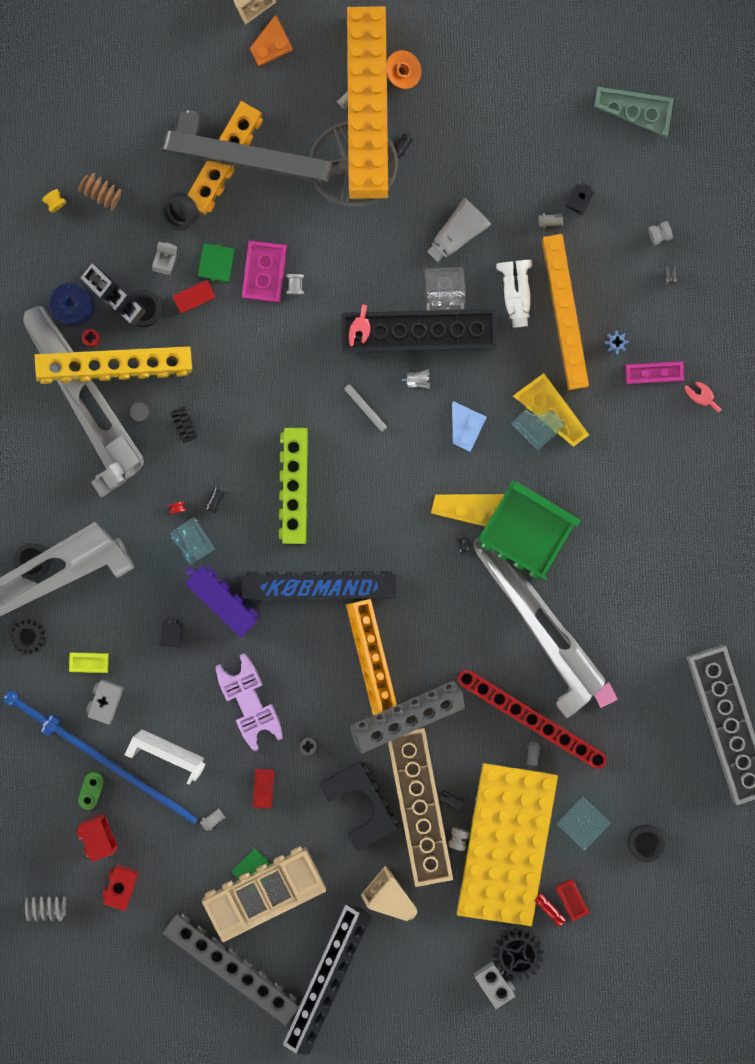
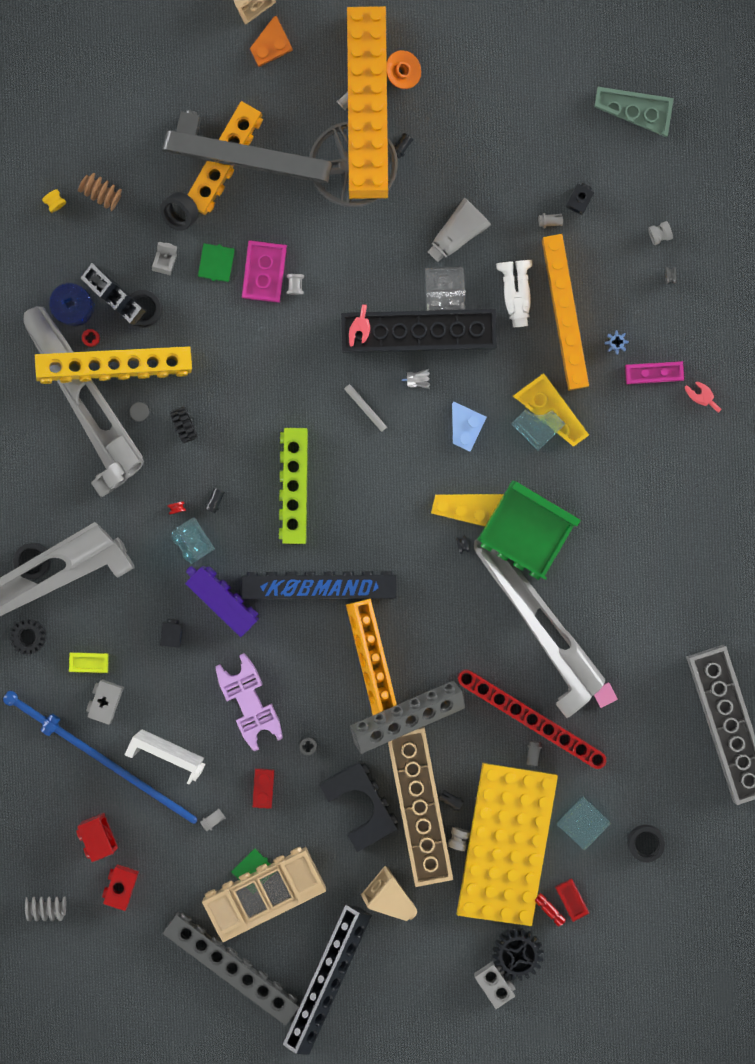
(91, 791): bright green plate -> none
(194, 296): red tile -> none

